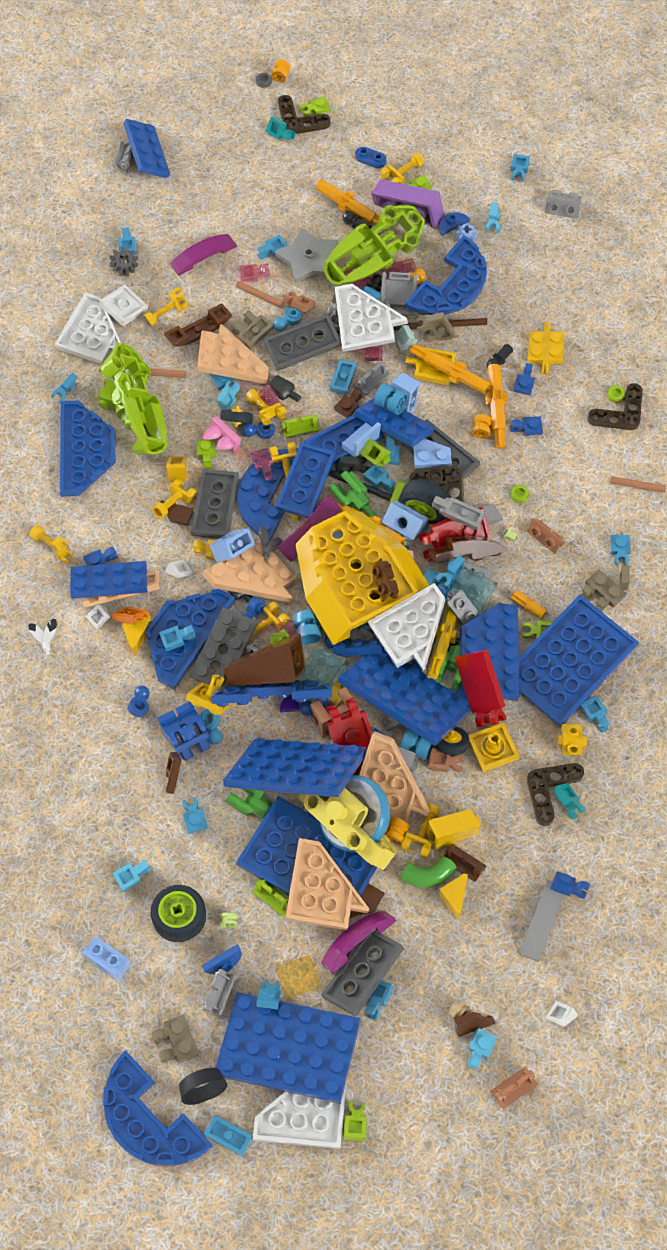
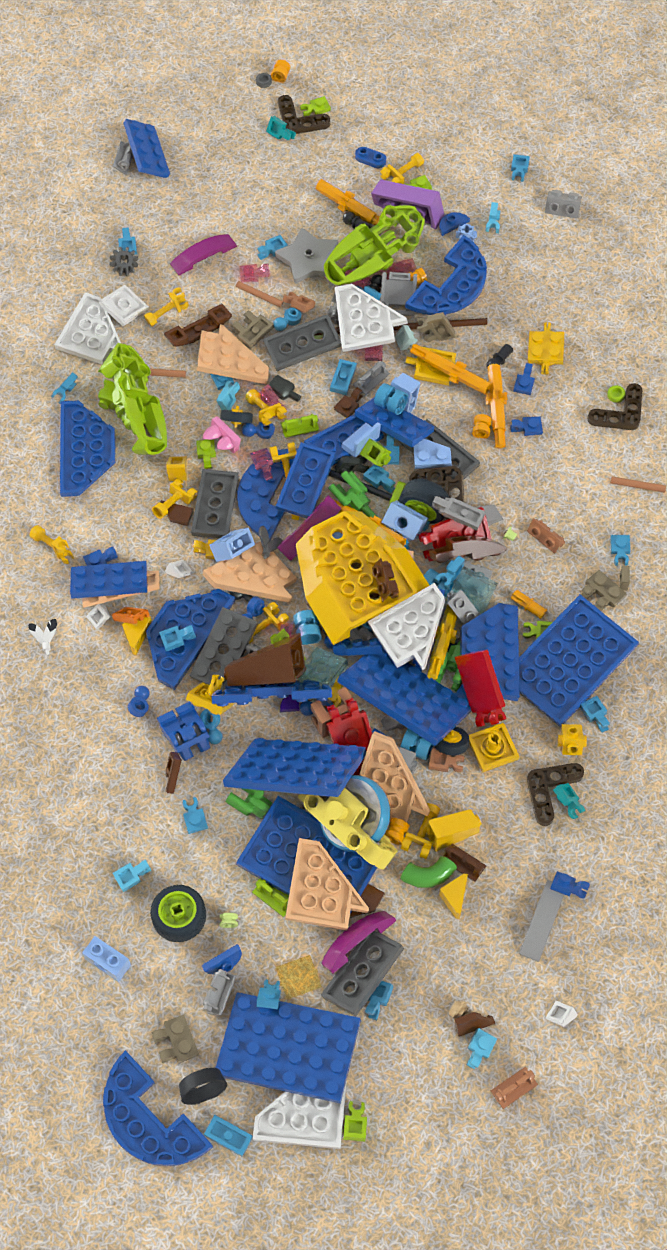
(519, 494): lime tile -> none

